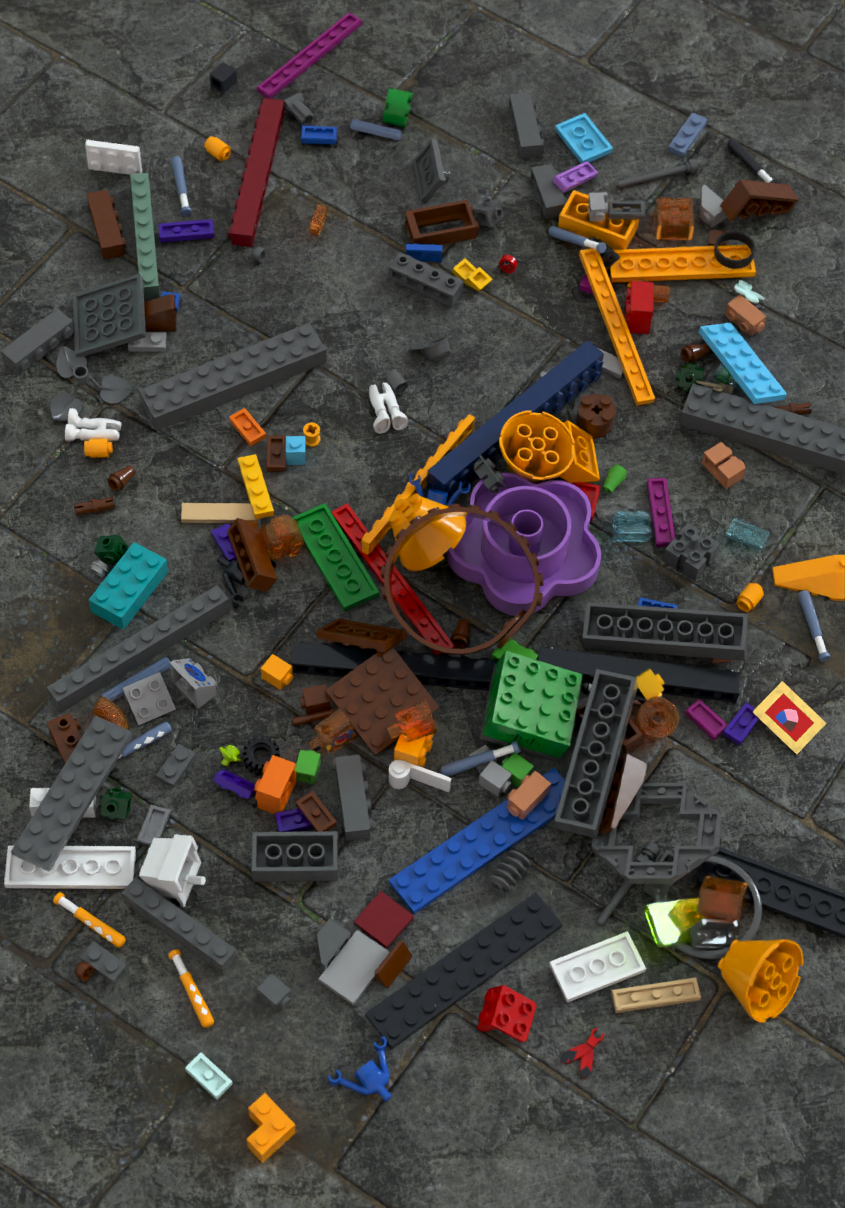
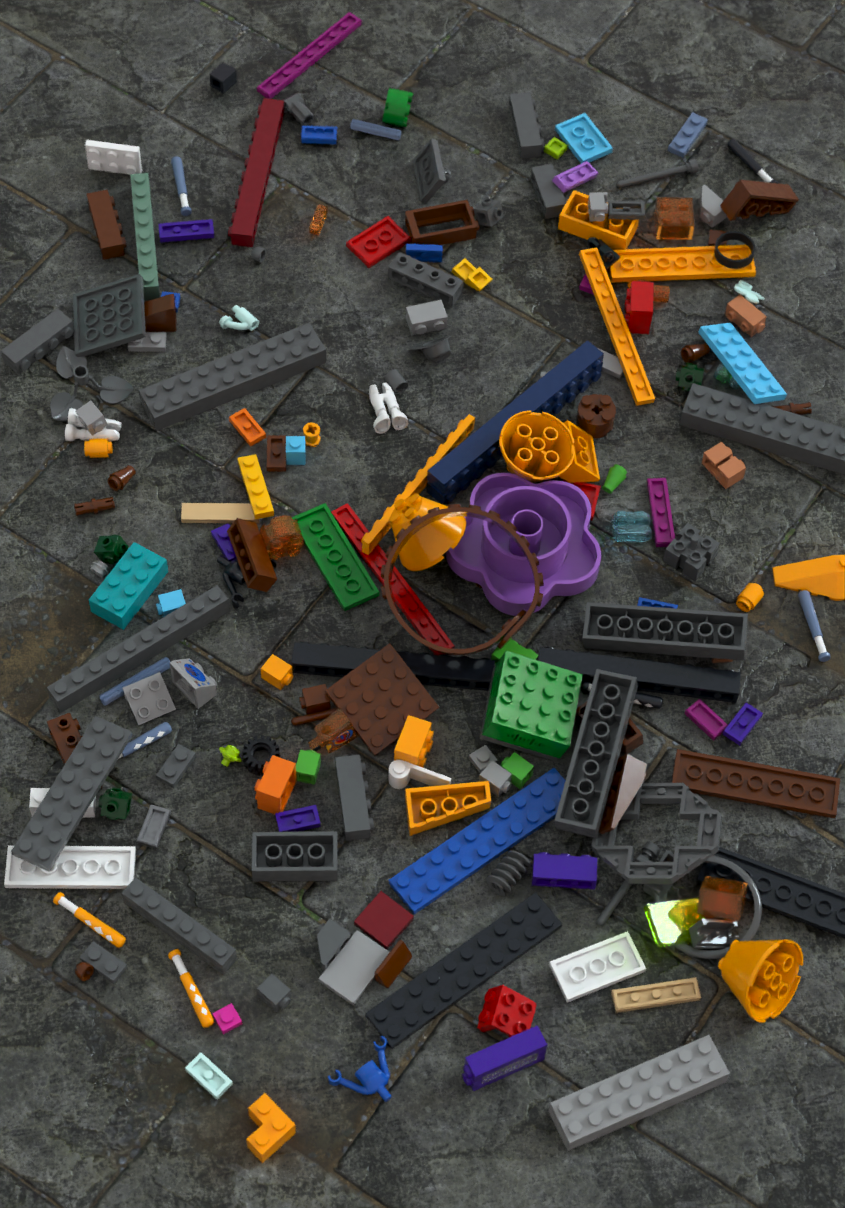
(91, 418): none -> light grey brick
(110, 711): clear orange cylinder -> none
(170, 602): none -> medium azure brick
(172, 867): white piece -> none
(217, 148): light orange brick -> none
(227, 1018): none -> dark pink plate
(230, 781): dark purple plate -> none
(247, 320): none -> light aqua plant
(316, 813): reddish brown plate -> none
(361, 634): reddish brown plate -> none
(378, 242): none -> red tile
(413, 722): clear orange torso -> none
(426, 317): none -> light grey brick
(438, 495): blue piece -> none
(444, 803): none -> light orange wedge
(461, 634): reddish brown cone -> none
(478, 759): sand blue piece -> none
(486, 468): dark grey hinge -> none
(504, 1058): none -> dark purple piece
(508, 263): red tile -> none
(528, 795): nougat brick -> none
(555, 148): none -> lime tile
(564, 871): none -> dark purple brick
(568, 236): sand blue piece -> none
(585, 1051): red piece -> none
(638, 1092): none -> light grey brick
(650, 684): yellow brick -> none
(661, 709): clear orange brick -> none
(721, 387): dark tan piece -> none
(748, 534): clear light blue plate -> none
(757, 783): none -> reddish brown plate
(789, 717): sticker -> none

